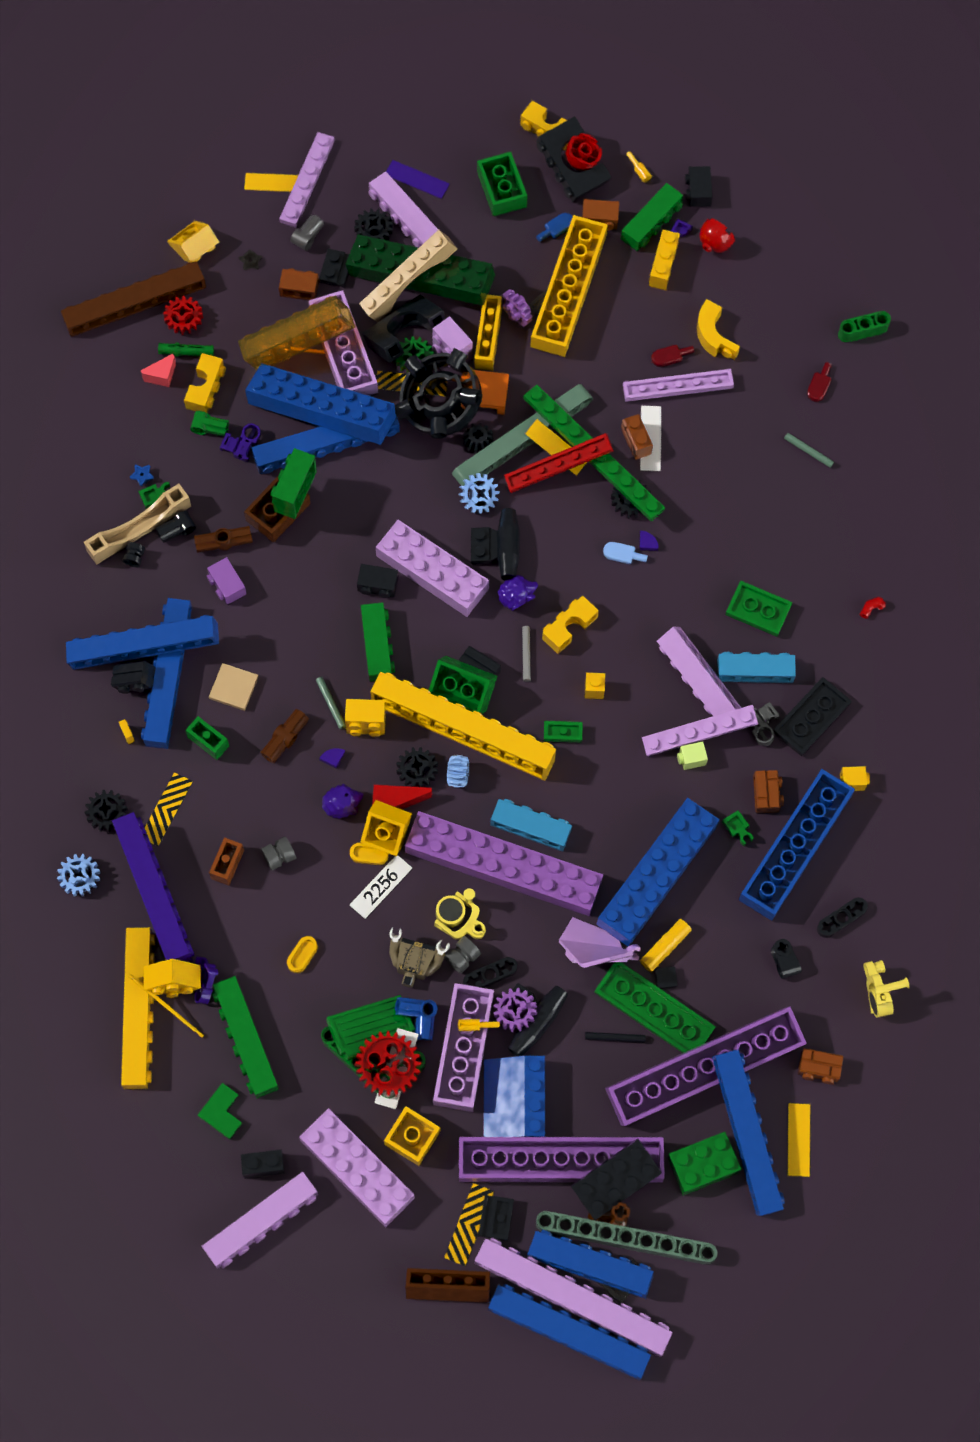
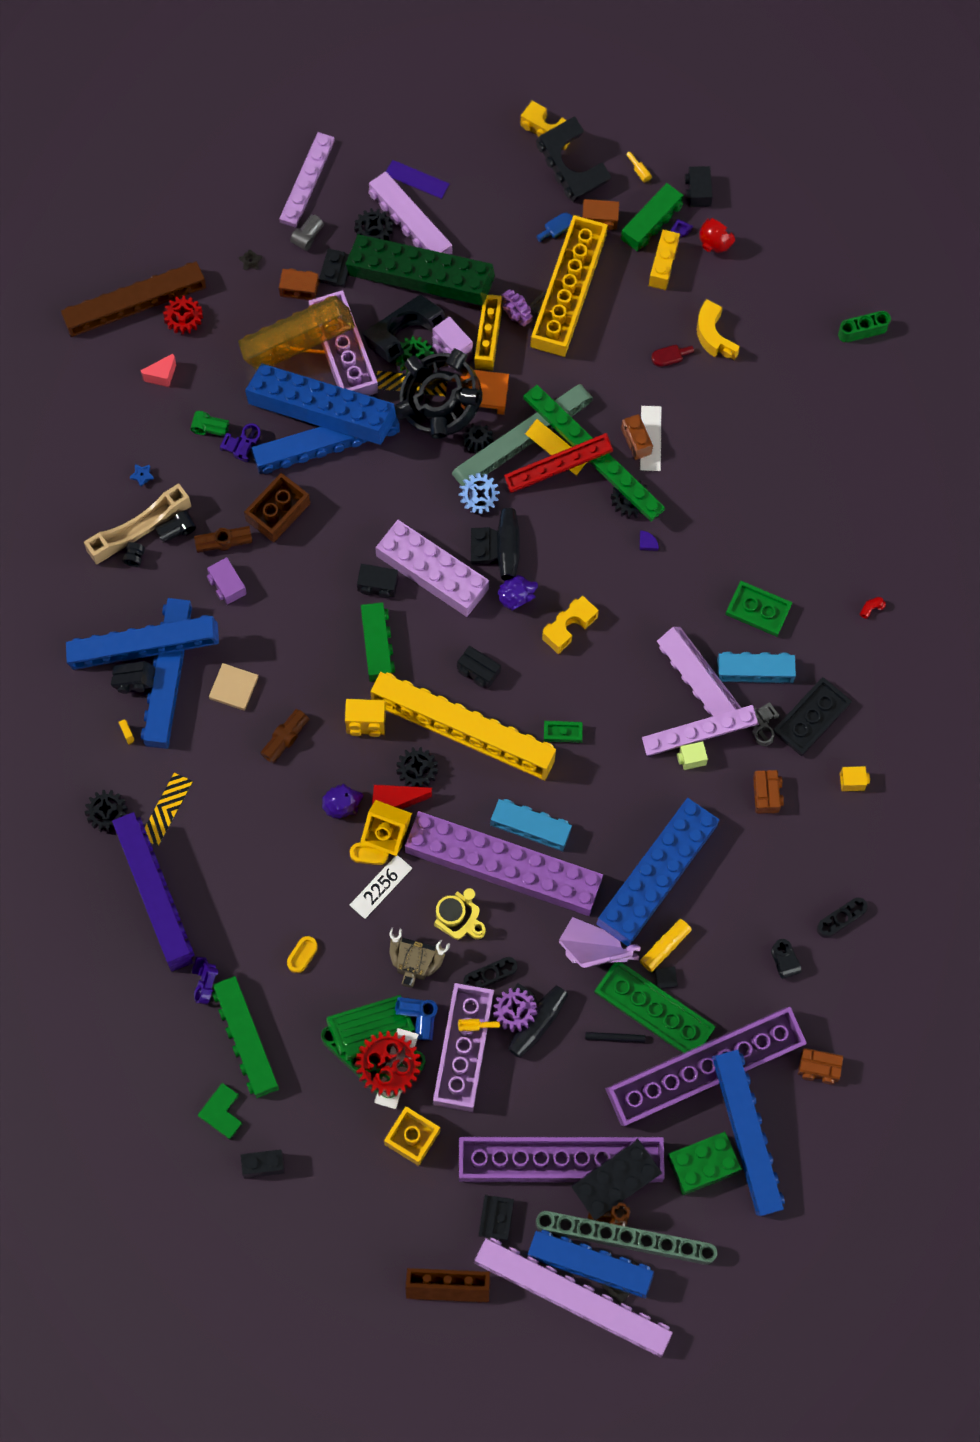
(74, 882): light blue gear -> none
(137, 1010): yellow brick -> none
(152, 493): green plate -> none
(167, 1007): yellow piece -> none
(172, 978): yellow brick -> none
(183, 349): green pin -> none
(194, 241): yellow slope -> none
(201, 397): yellow arch -> none
(207, 738): green brick -> none
(226, 861): dark orange brick -> none
(260, 1220): lavender brick -> none
(269, 182): yellow sticker -> none
(278, 853): dark grey wheel -> none
(294, 483): green brick -> none
(330, 702): sand green bar -> none
(332, 757): dark purple tile -> none
(357, 1167): lavender brick -> none
(383, 297): tan arch -> none
(458, 771): light blue gear -> none
(462, 684): green brick -> none
(464, 952): dark grey wheel -> none
(467, 1226): sticker -> none
(502, 184): green brick -> none
(514, 1097): slope -> none
(526, 653): light grey bar -> none
(569, 1332): blue brick -> none
(583, 152): red cylinder -> none
(595, 685): yellow brick -> none
(622, 553): light blue piece -> none
(678, 385): lavender plate -> none
(737, 825): green plate -> none
(796, 844): blue brick -> none
(798, 1139): yellow sticker -> none
(809, 450): sand green bar -> none
(819, 384): dark red piece -> none
(878, 993): light yellow piece -> none

